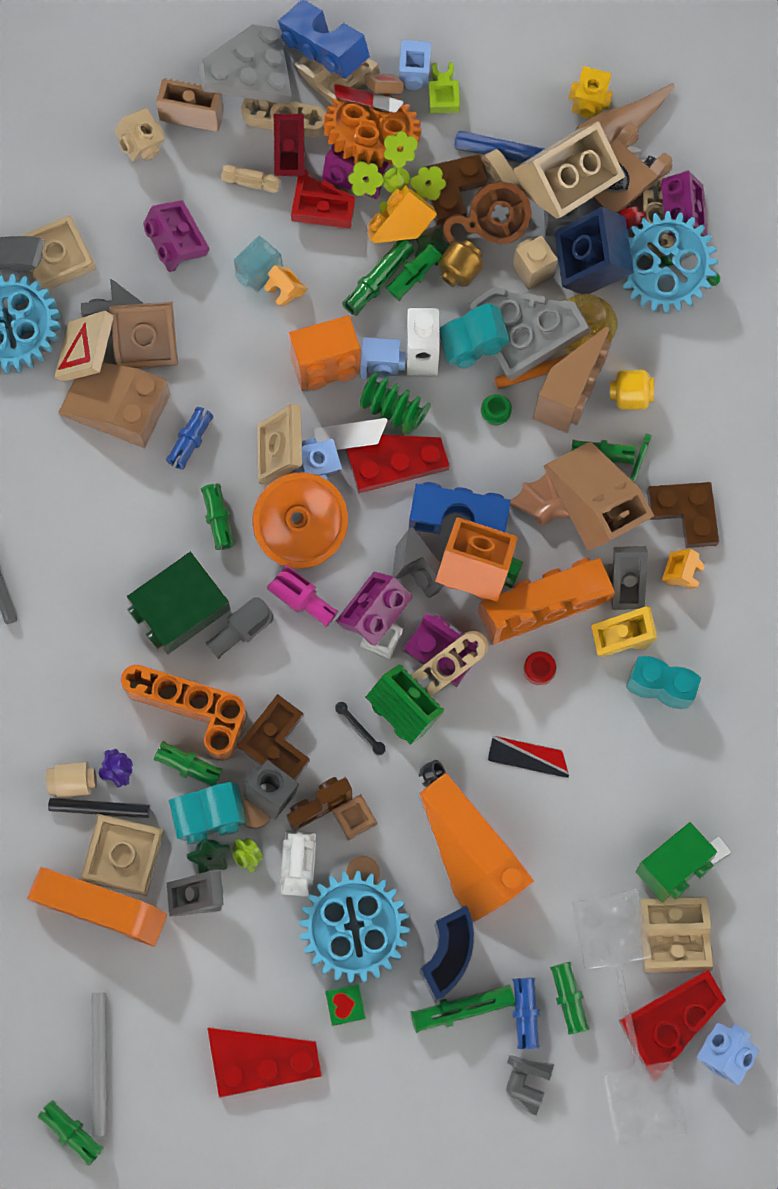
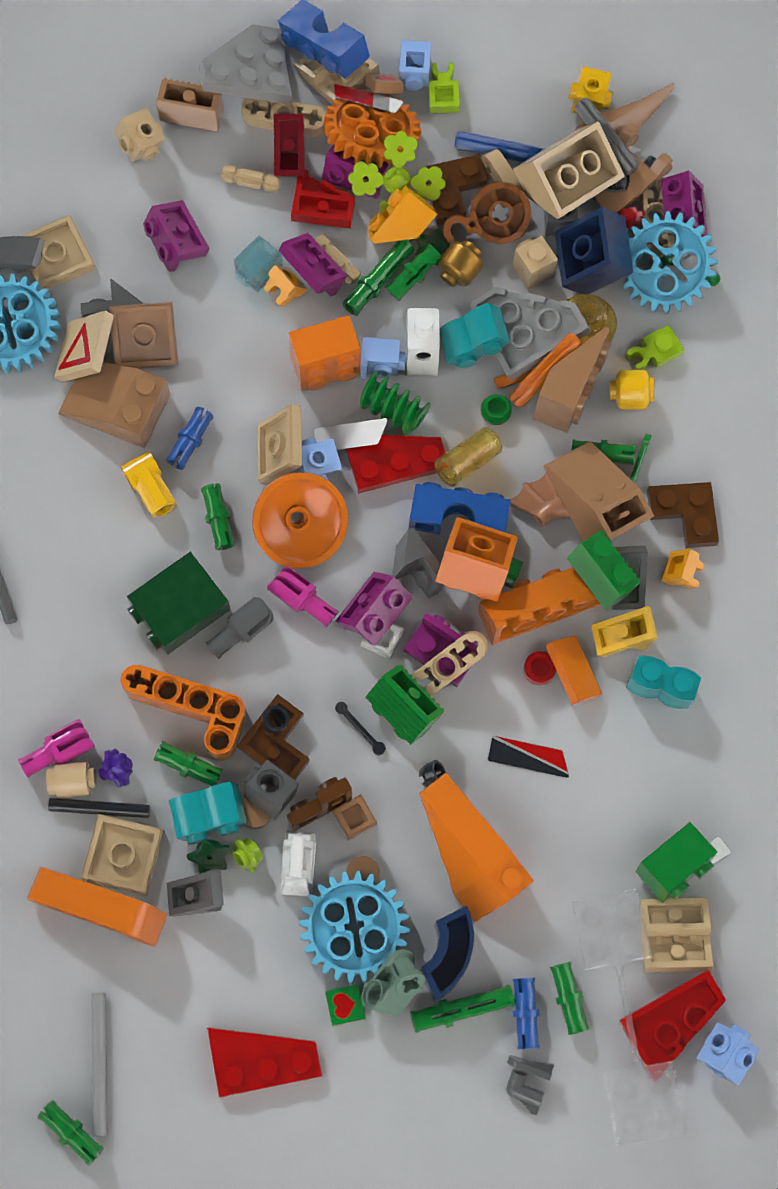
(58, 748): none -> dark pink arm
(146, 478): none -> yellow piece
(279, 716): none -> black hinge
(313, 264): none -> magenta bracket
(340, 259): none -> tan axle
(393, 987): none -> sand green piece
(468, 456): none -> clear yellow pin
(538, 375): none -> orange axle
(573, 669): none -> orange tile
(590, 114): none -> dark grey axle
(603, 569): none -> green brick
(657, 347): none -> lime plate

